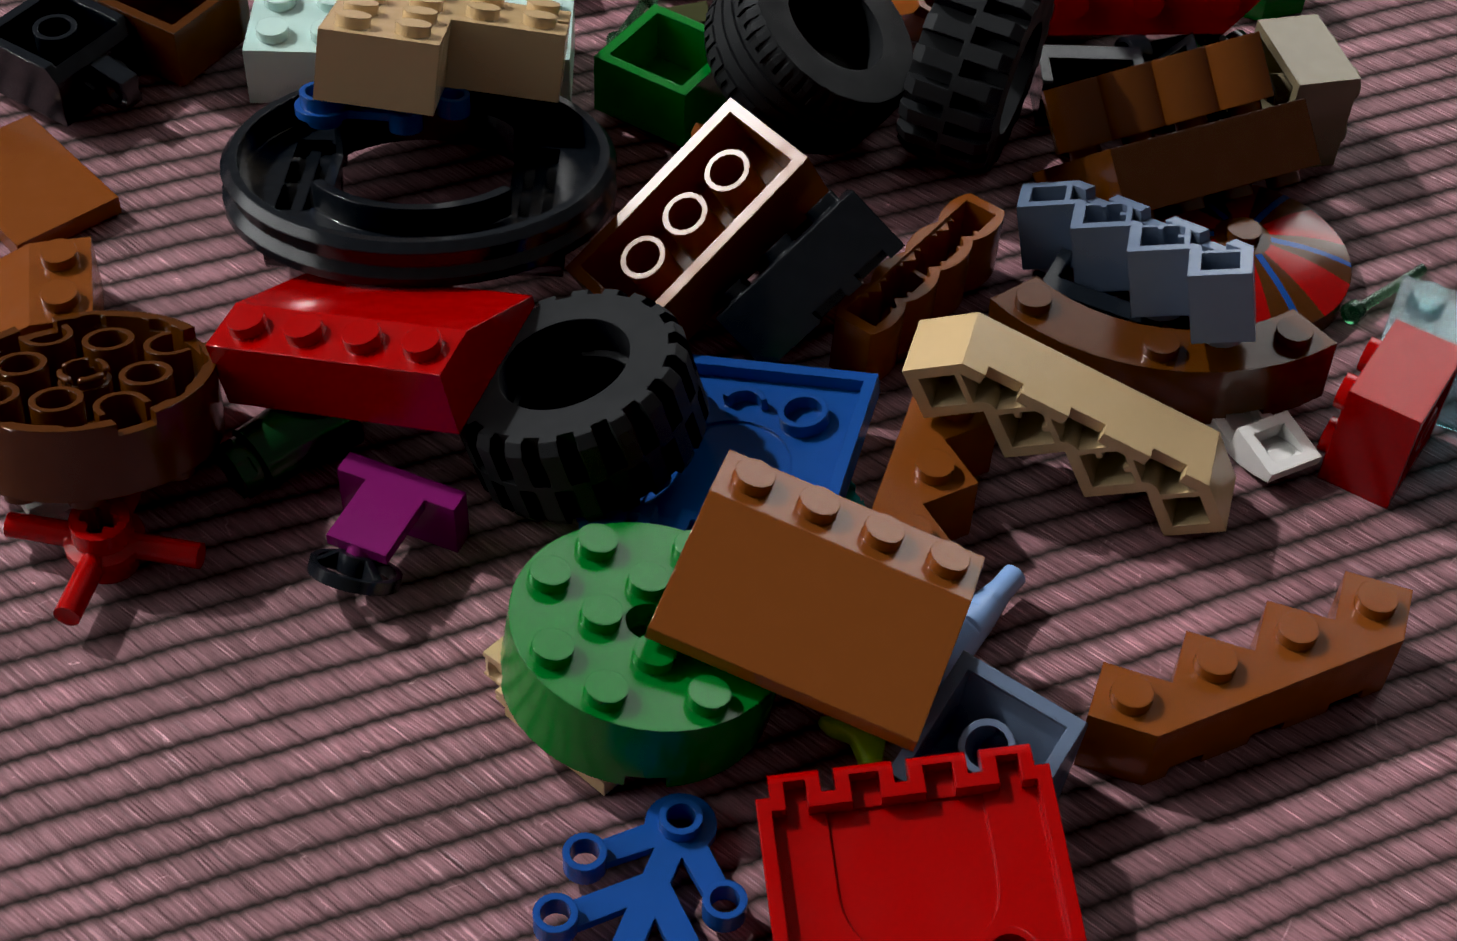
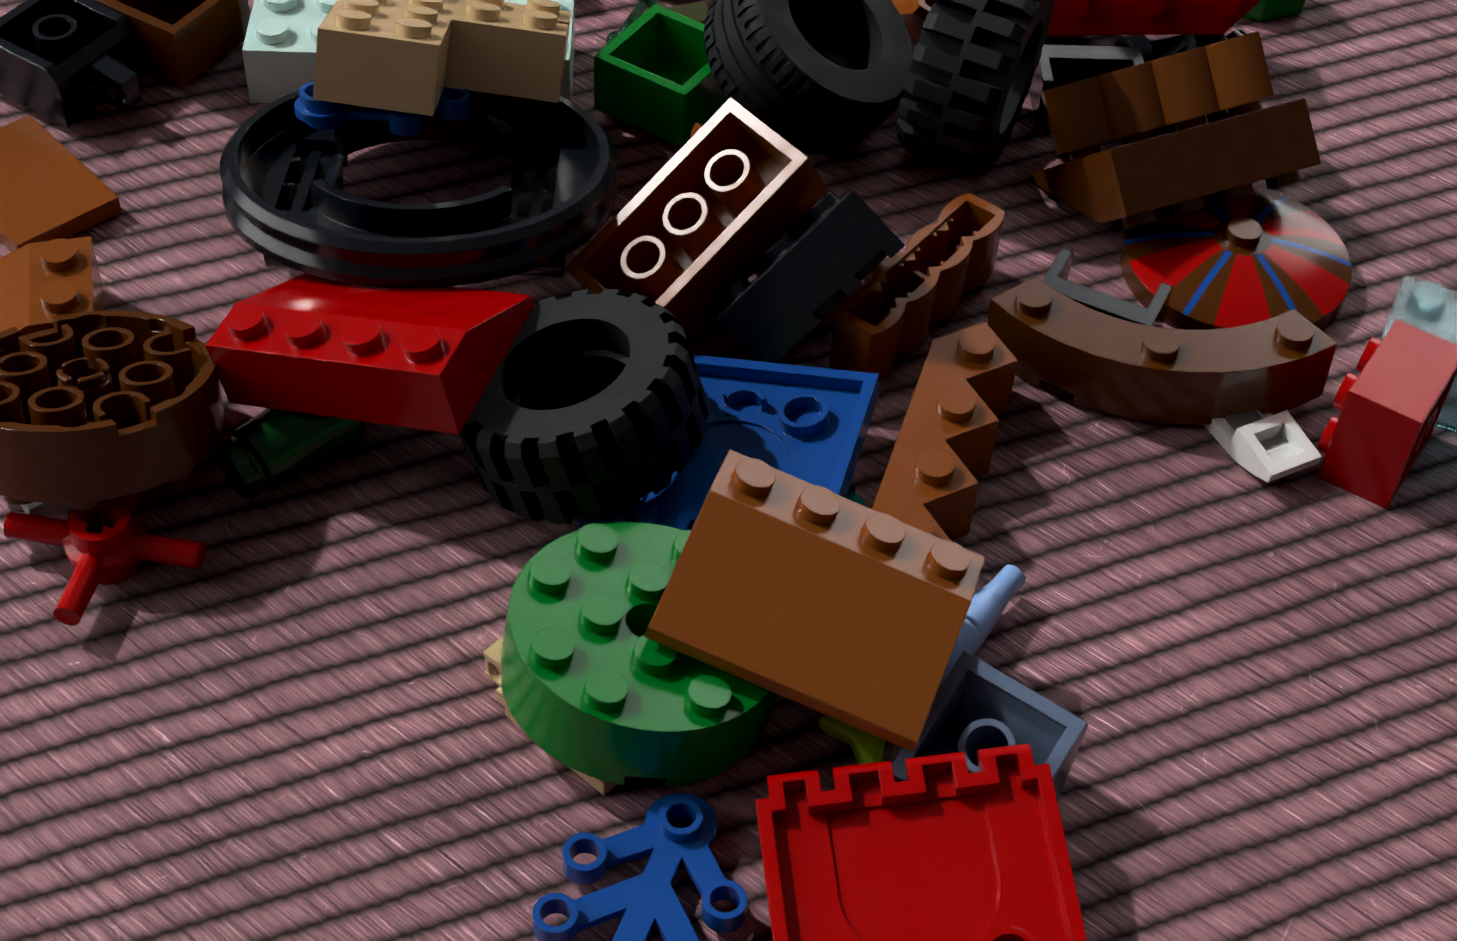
(377, 515): magenta piece -> none
(1056, 404): tan brick -> none
(1164, 266): sand blue brick -> none
(1231, 692): dark orange brick -> none
(1312, 66): dark tan brick -> none
(1356, 310): clear green piece -> none

